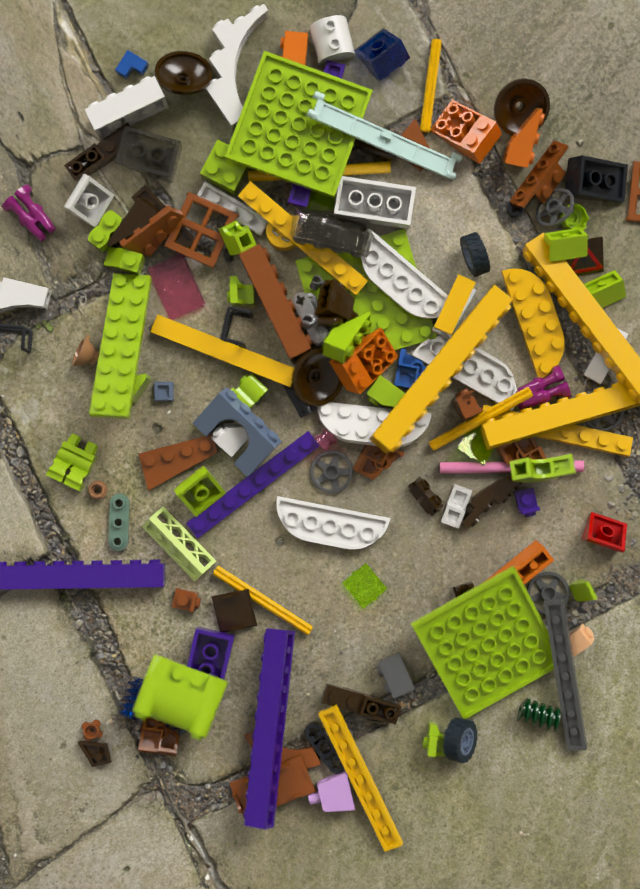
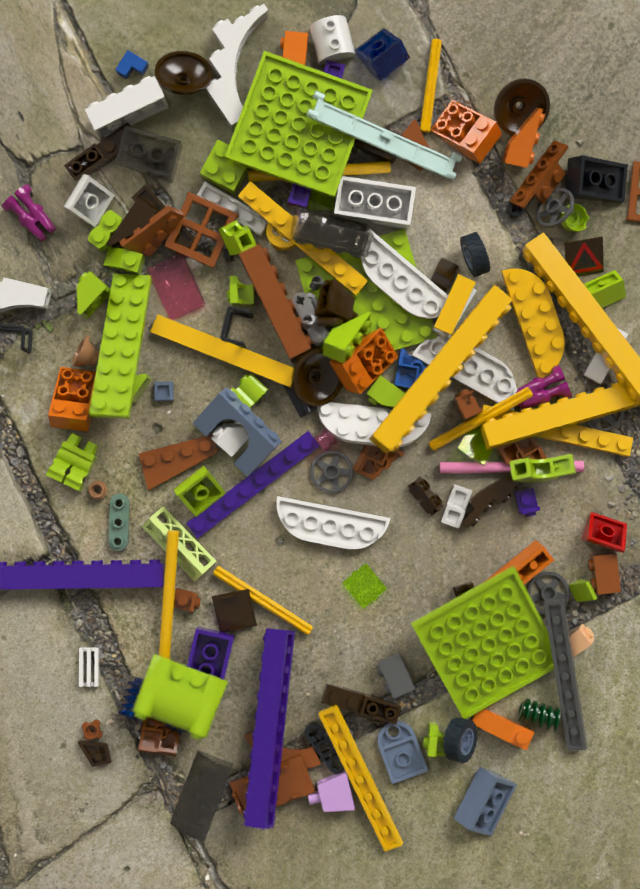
(72, 399): none -> orange slope
(90, 294): none -> lime slope
(96, 666): none -> white tile
(168, 593): none -> yellow piece
(201, 795): none -> clear smoke slope
(401, 752): none -> sand blue tile
(444, 274): none -> dark brown slope
(485, 801): none -> sand blue slope
(503, 728): none -> orange slope
(567, 244): lime panel -> none
(604, 573): none -> dark orange brick

